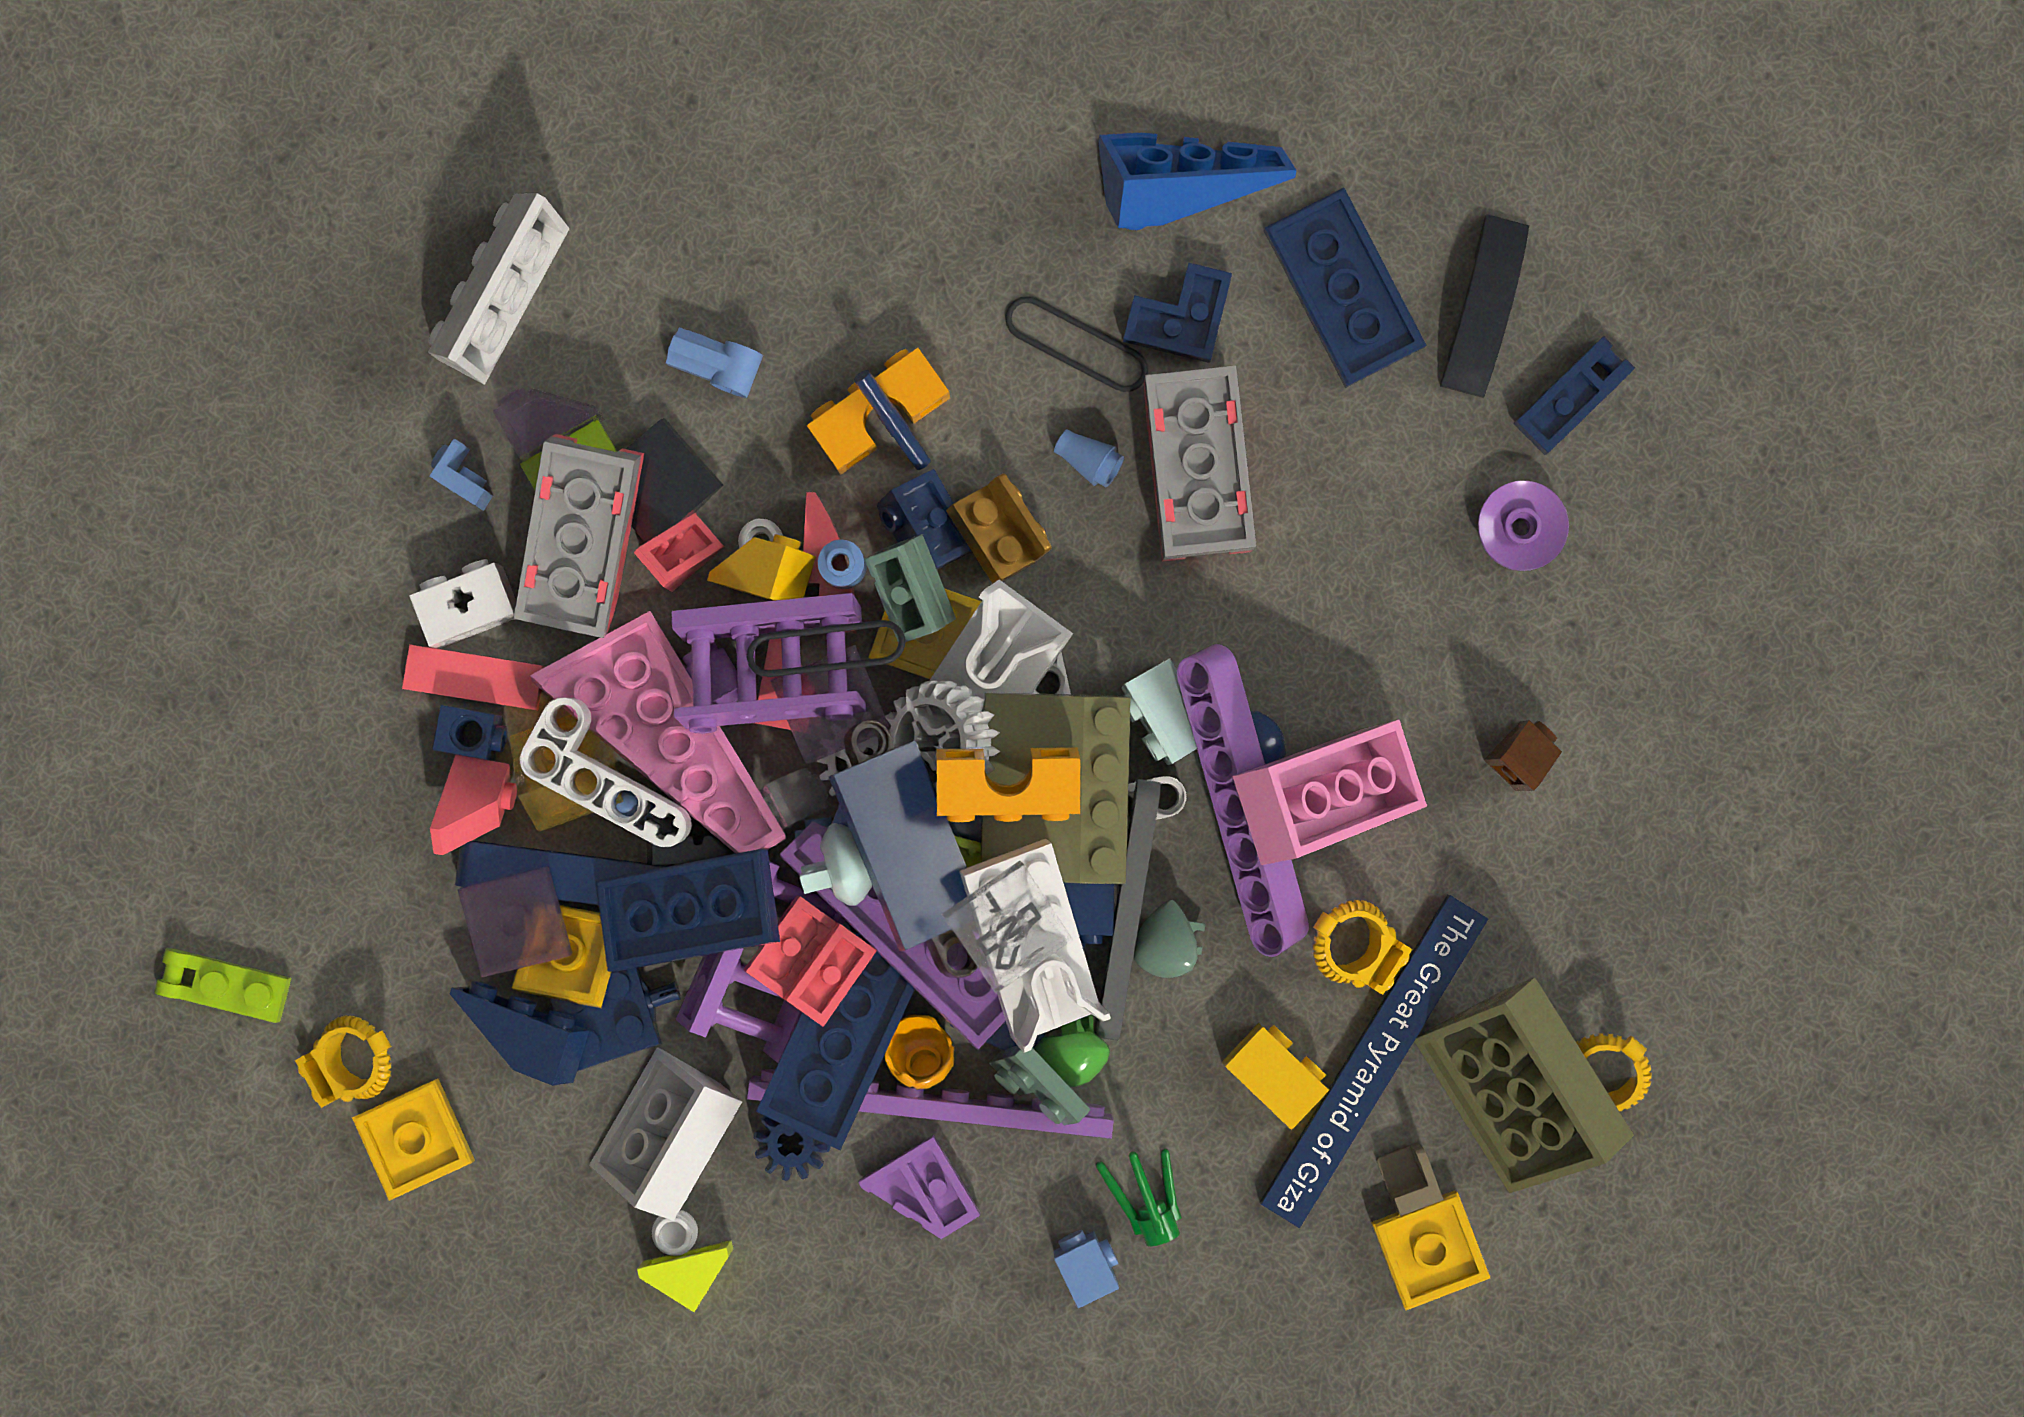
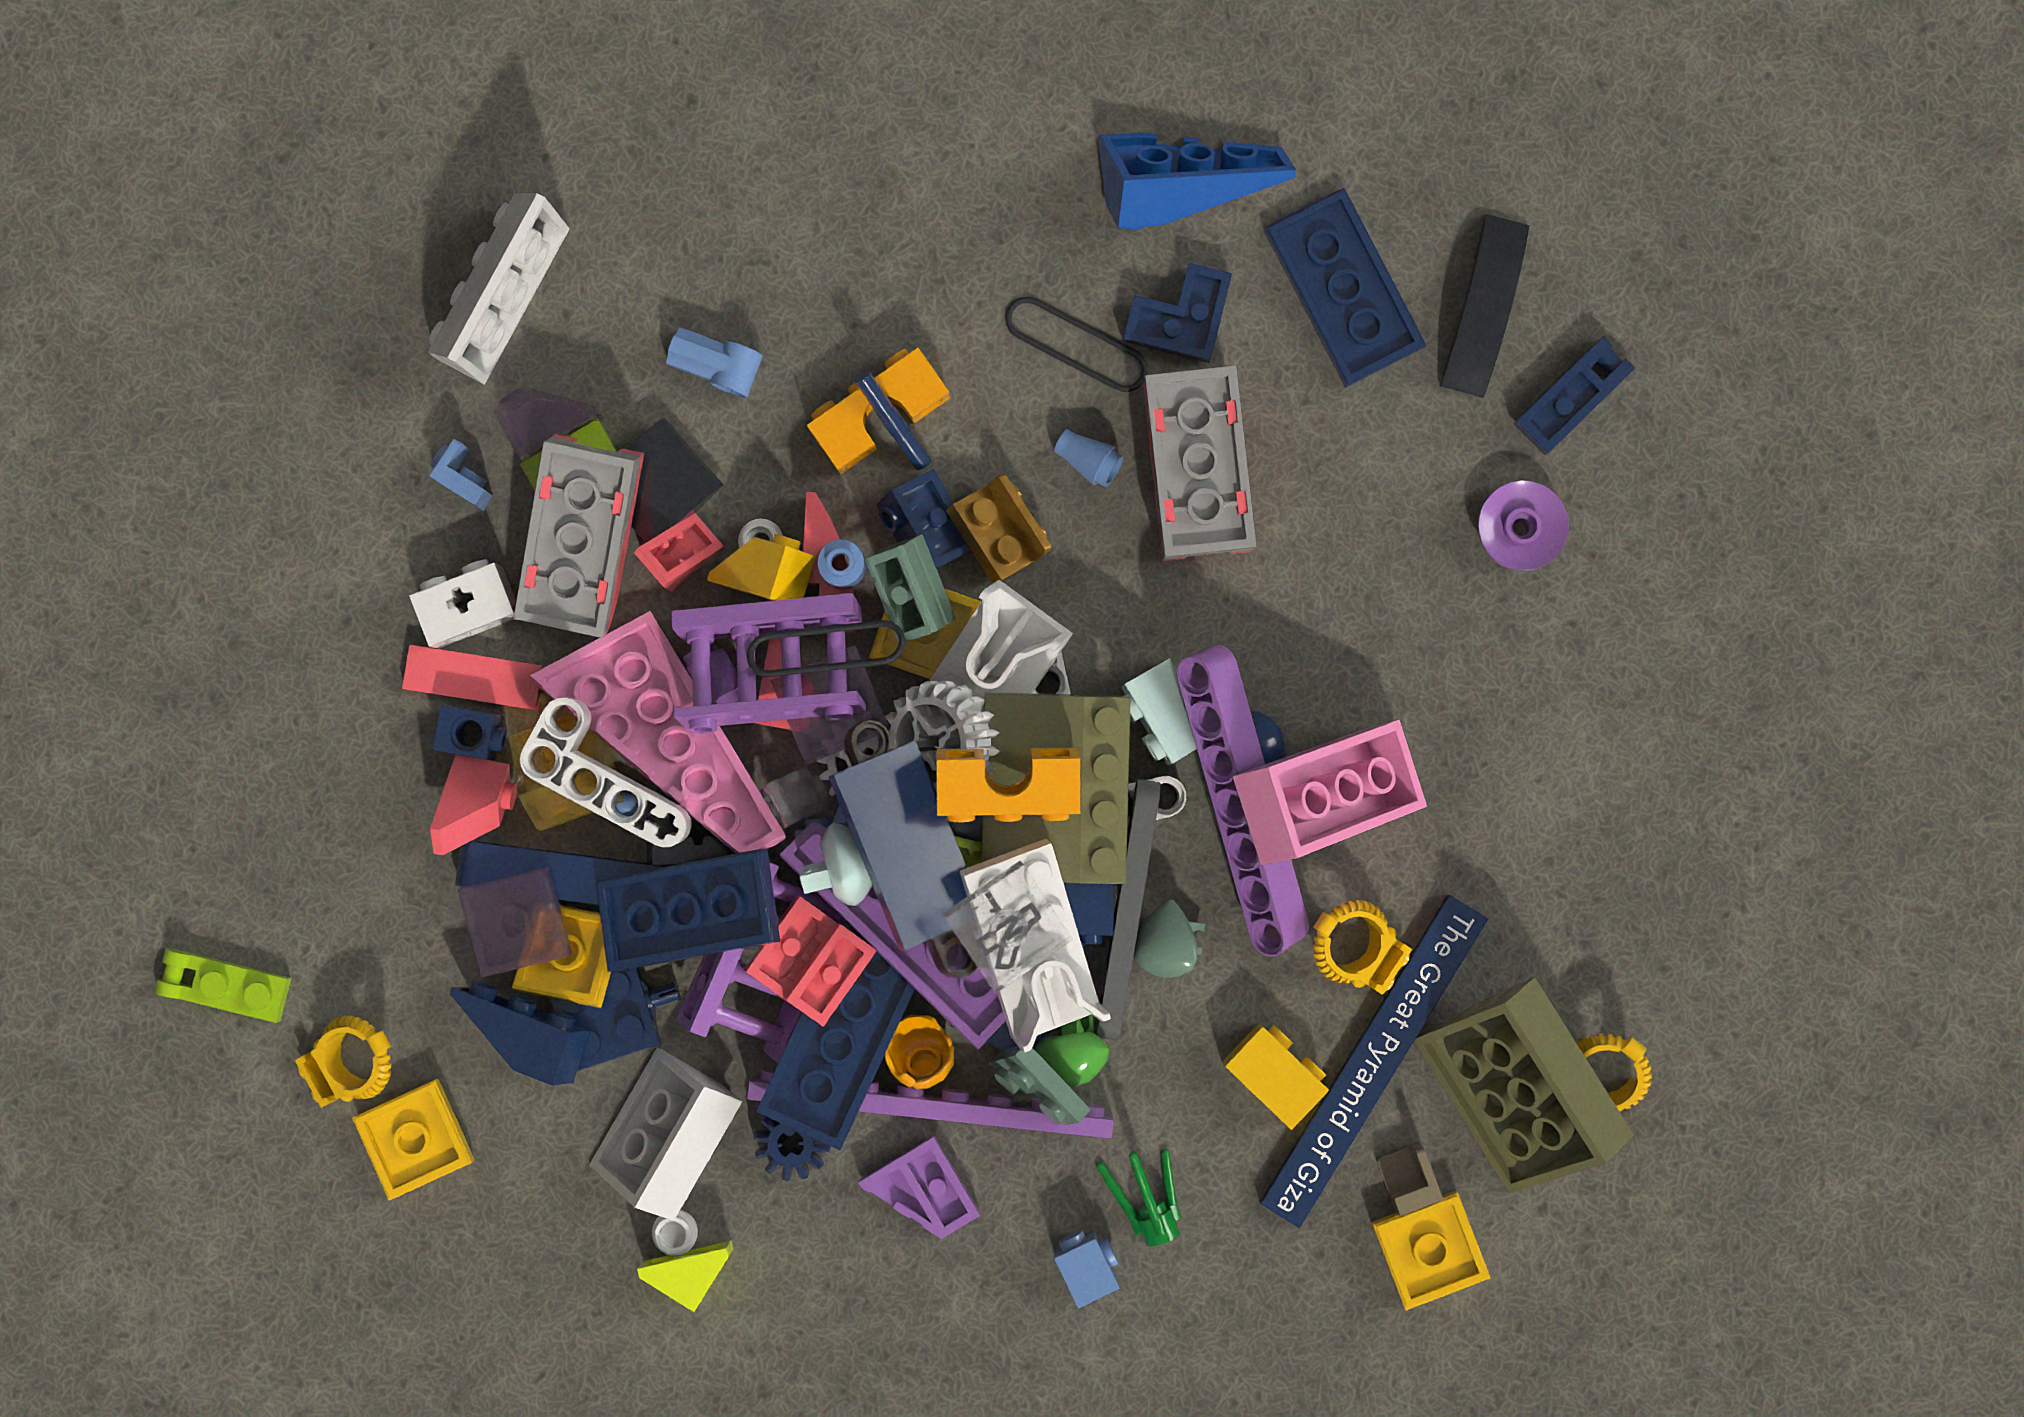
(1525, 755): reddish brown slope -> none

